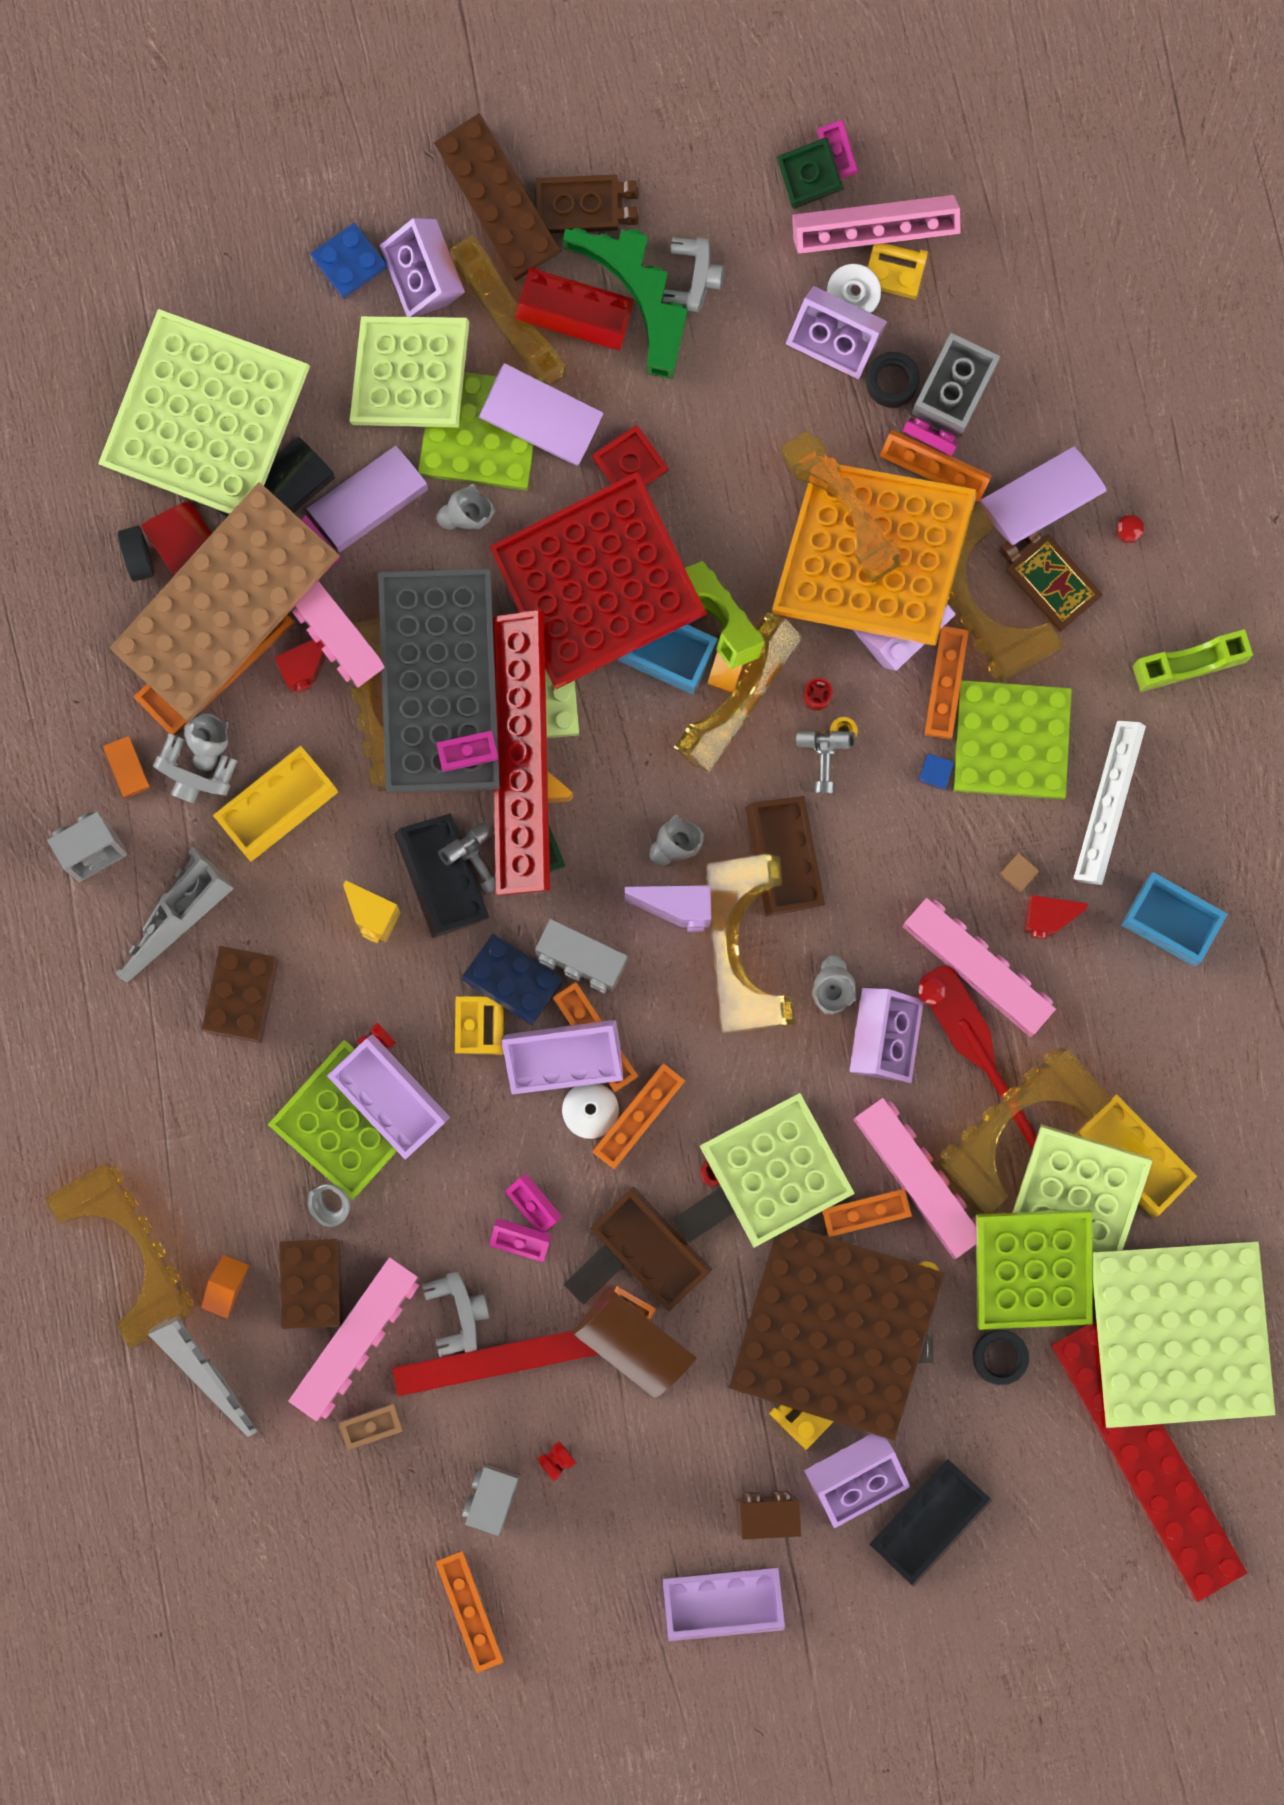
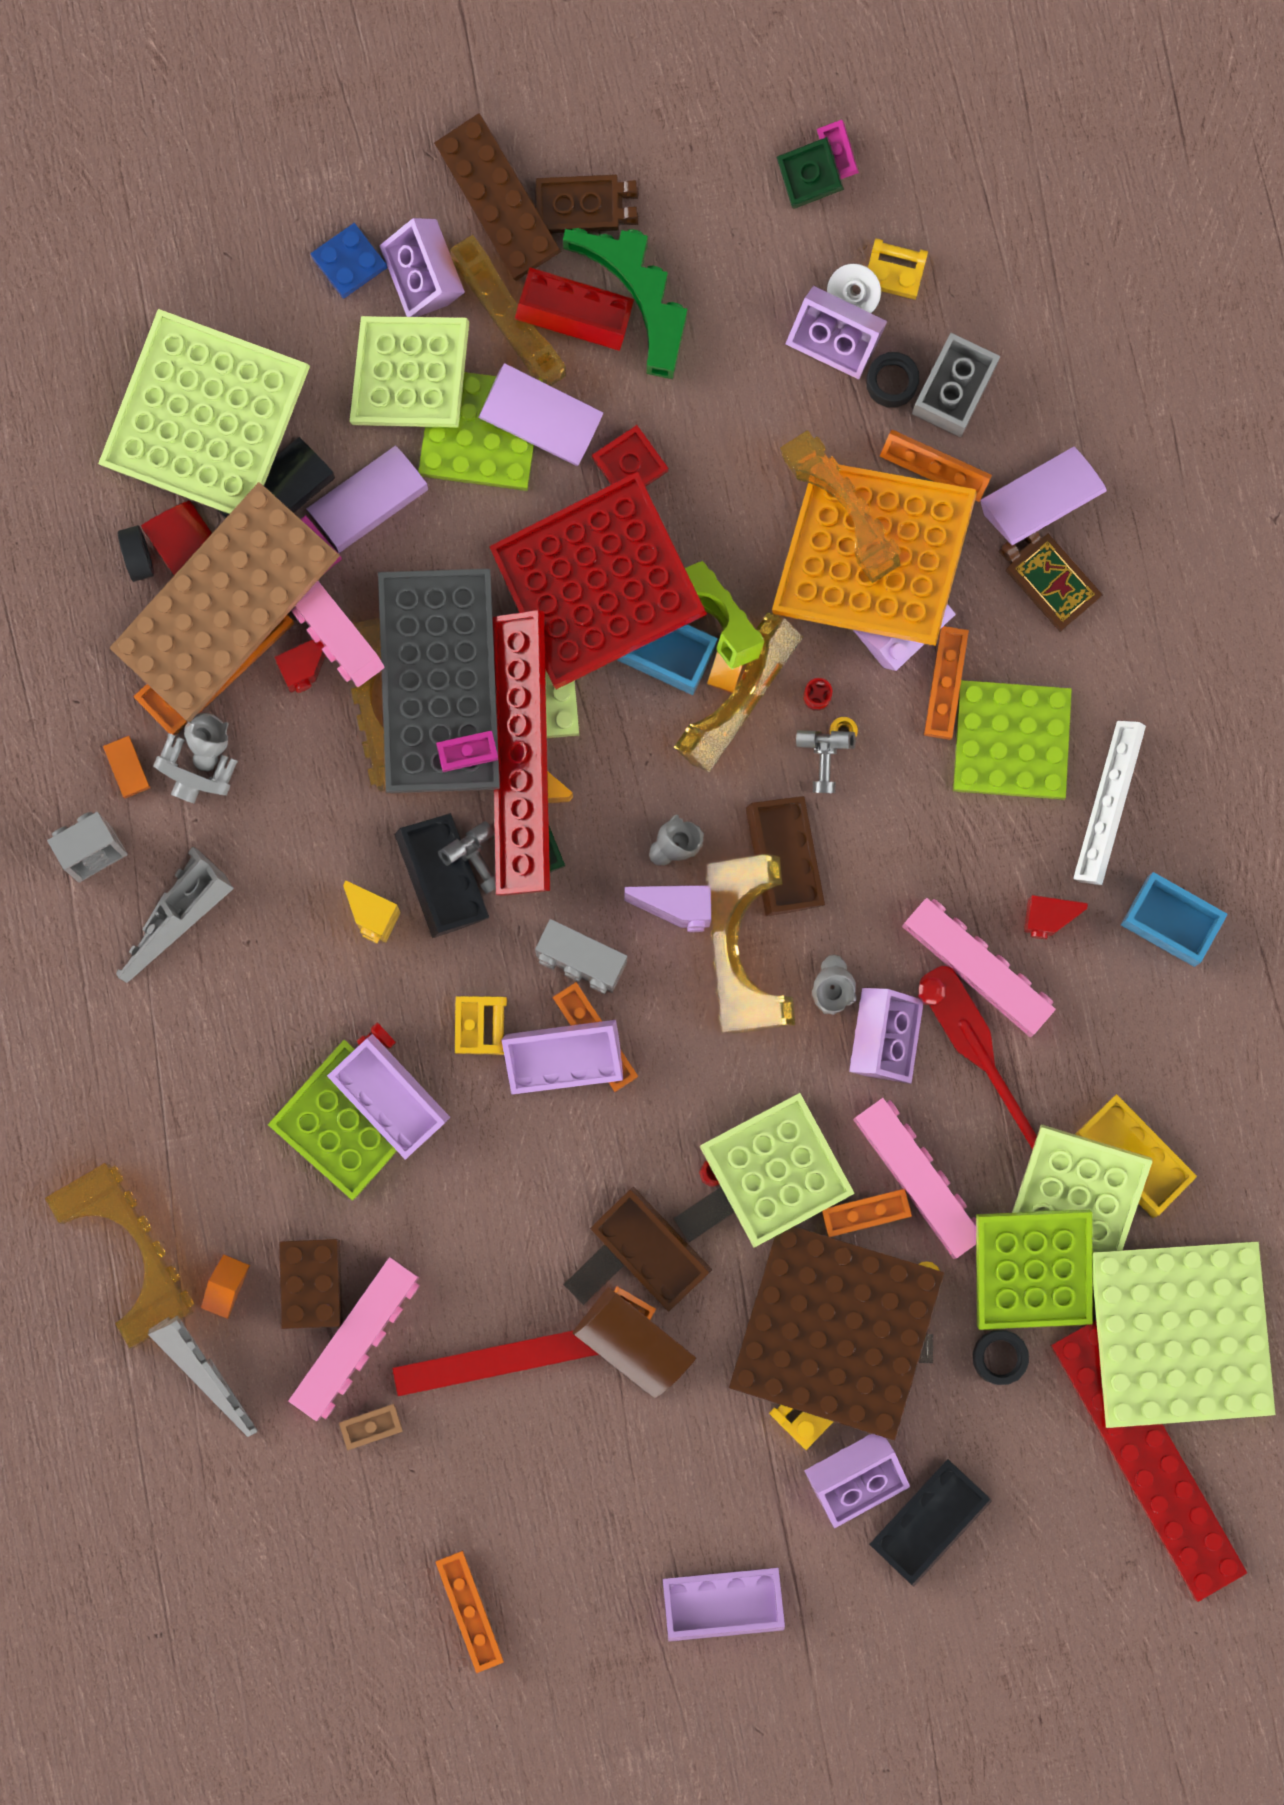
(240, 994): reddish brown brick -> none
(275, 803): yellow slope -> none
(320, 1211): light grey piece -> none
(466, 502): light grey piece -> none
(469, 1309): light grey connector -> none
(492, 1498): light grey brick -> none
(512, 979): dark blue plate -> none
(520, 1240): dark pink plate -> none
(533, 1203): dark pink plate -> none
(556, 1461): red wheel -> none
(590, 1125): white dish -> none
(638, 1116): orange plate -> none
(705, 274): light grey connector -> none
(768, 1516): reddish brown brick -> none
(876, 224): bright pink brick -> none
(936, 771): blue tile -> none
(941, 440): dark pink plate -> none
(972, 1159): clear yellow arch -> none
(1005, 647): clear yellow arch -> none
(1019, 872): medium nougat tile -> none
(1130, 528): red tile -> none
(1206, 658): lime arch -> none

